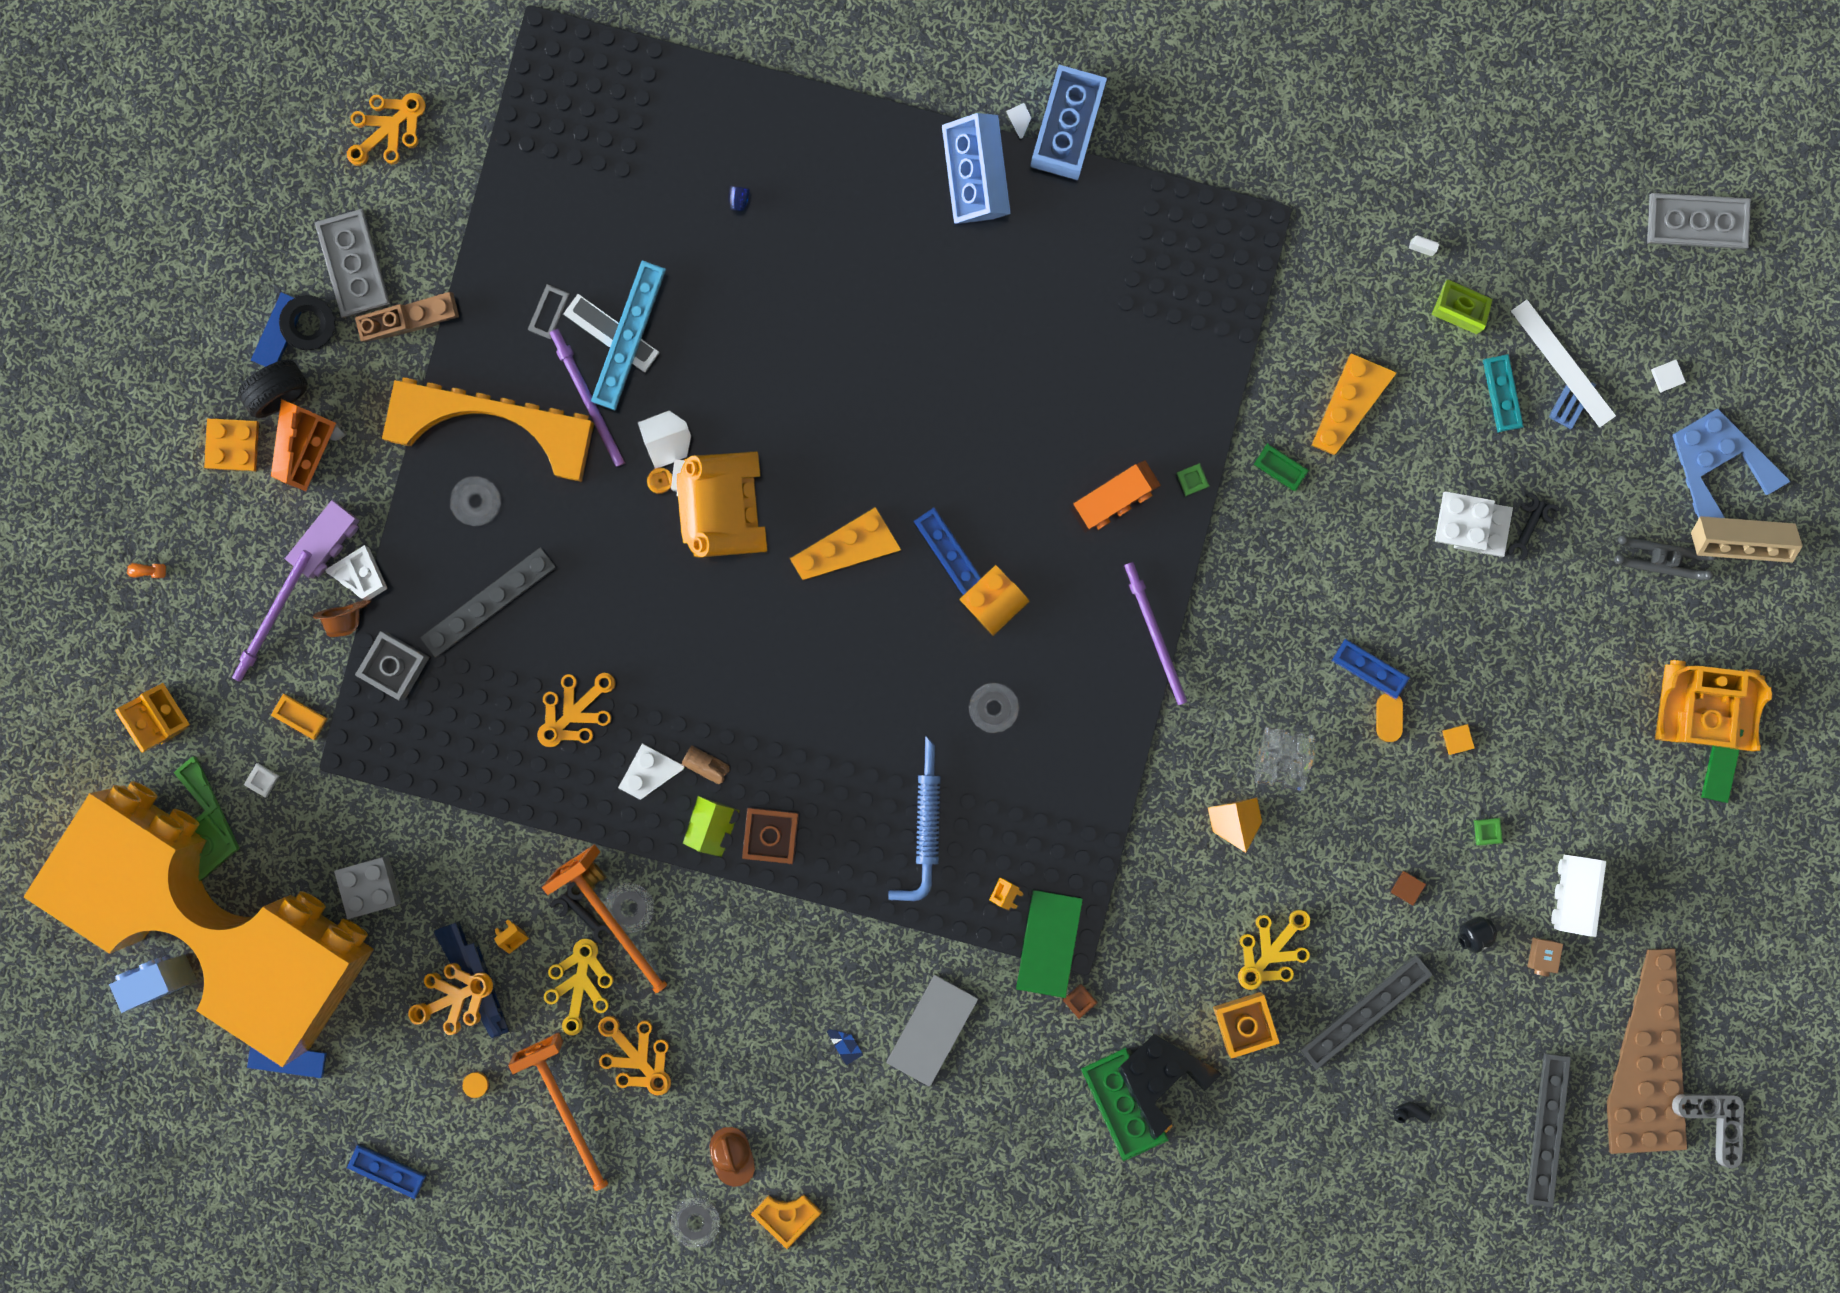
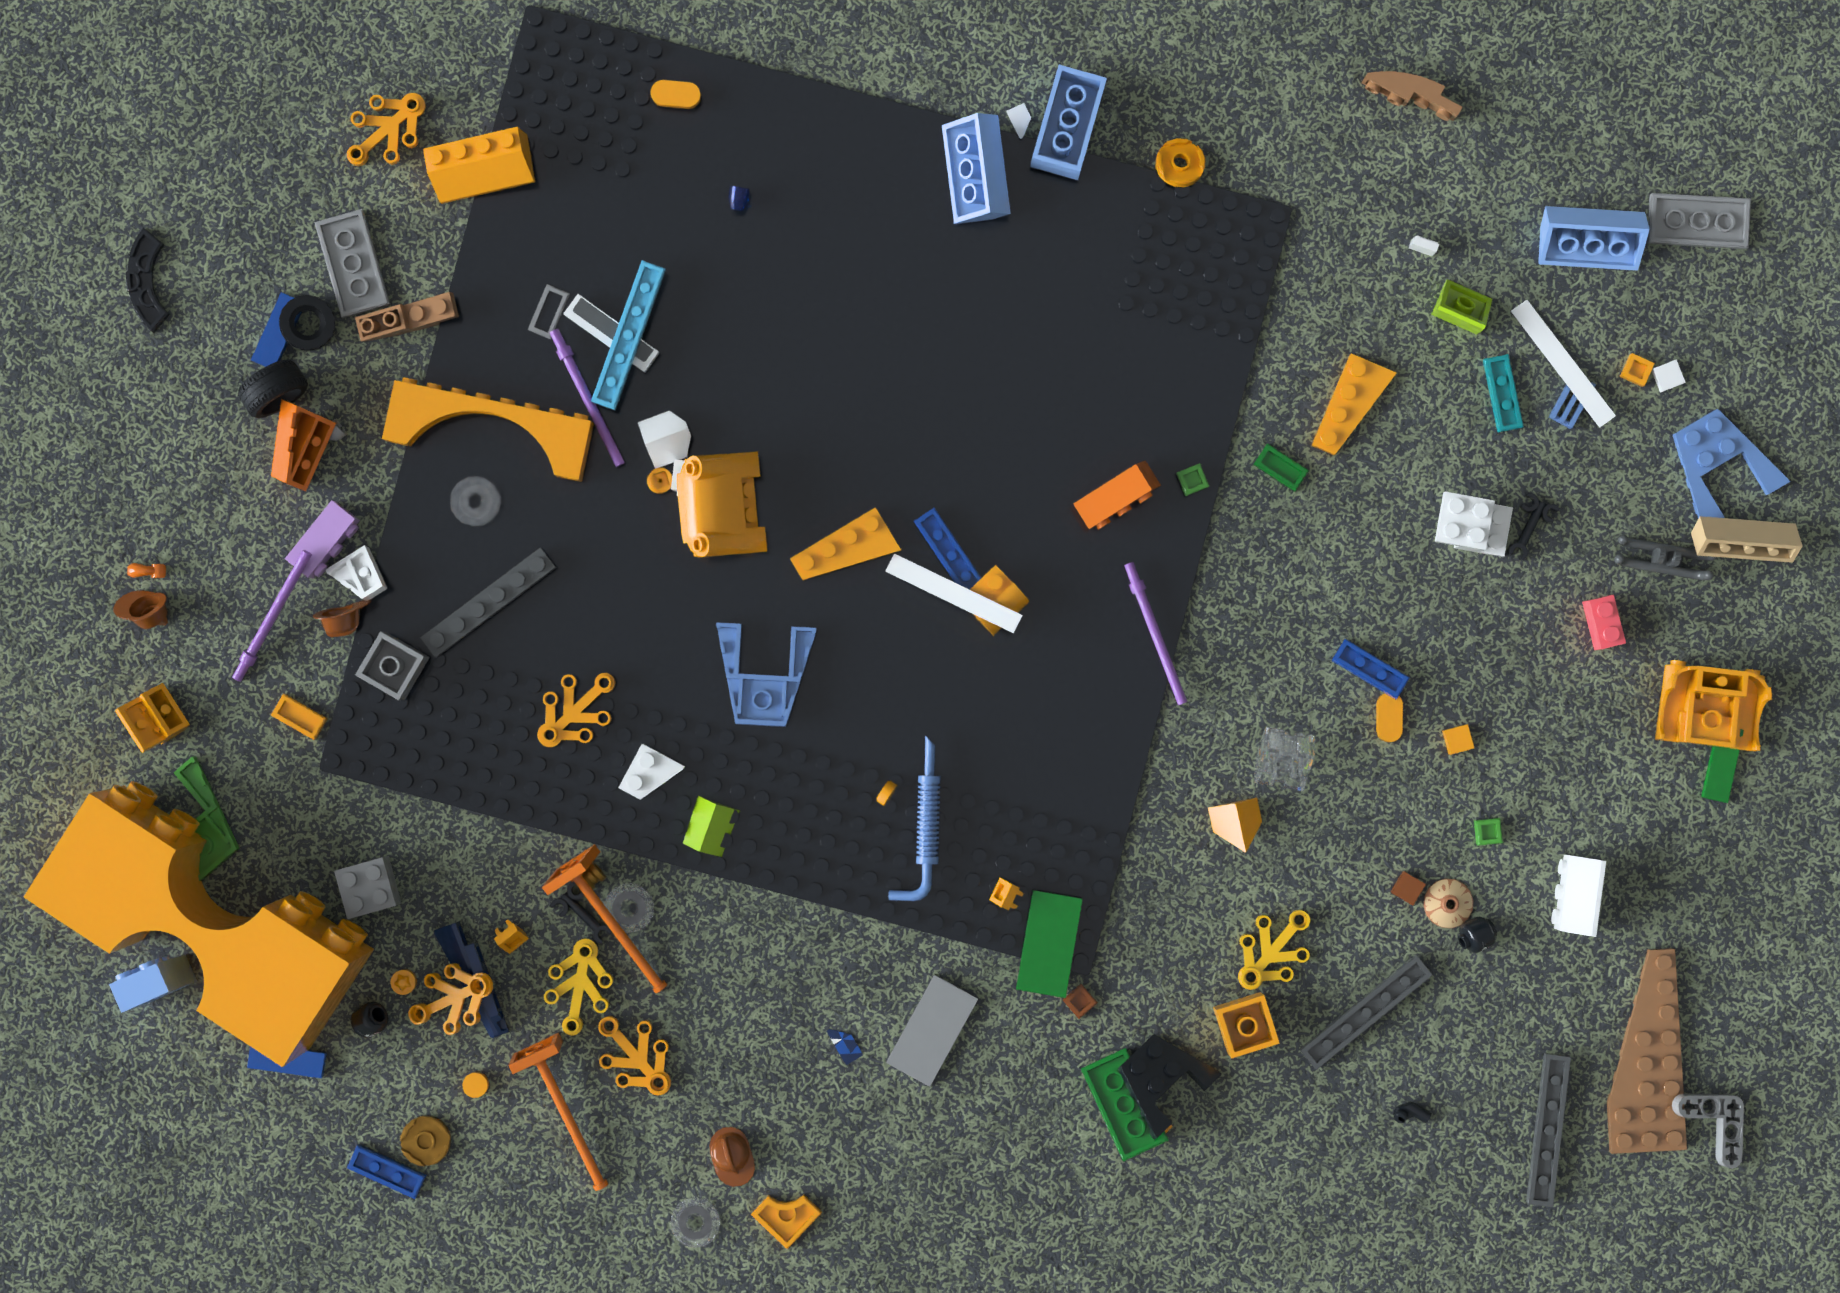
(140, 280): none -> black tile
(143, 608): none -> dark orange piece
(231, 444): light orange plate -> none
(261, 780): white tile -> none
(369, 1019): none -> black head
(403, 981): none -> light orange tile
(433, 1139): none -> pearl gold tile
(479, 164): none -> light orange slope
(675, 94): none -> light orange tile
(705, 765): medium nougat hinge -> none
(763, 698): none -> medium blue wing
(770, 835): dark orange brick -> none
(886, 792): none -> light orange tile
(954, 593): none -> white sticker
(990, 722): clear tile -> none
(1175, 175): none -> light orange tile
(1402, 86): none -> medium nougat slope
(1436, 899): none -> tan dish
(1545, 956): medium nougat brick -> none
(1592, 238): none -> light blue slope
(1604, 622): none -> coral brick
(1637, 370): none -> light orange tile

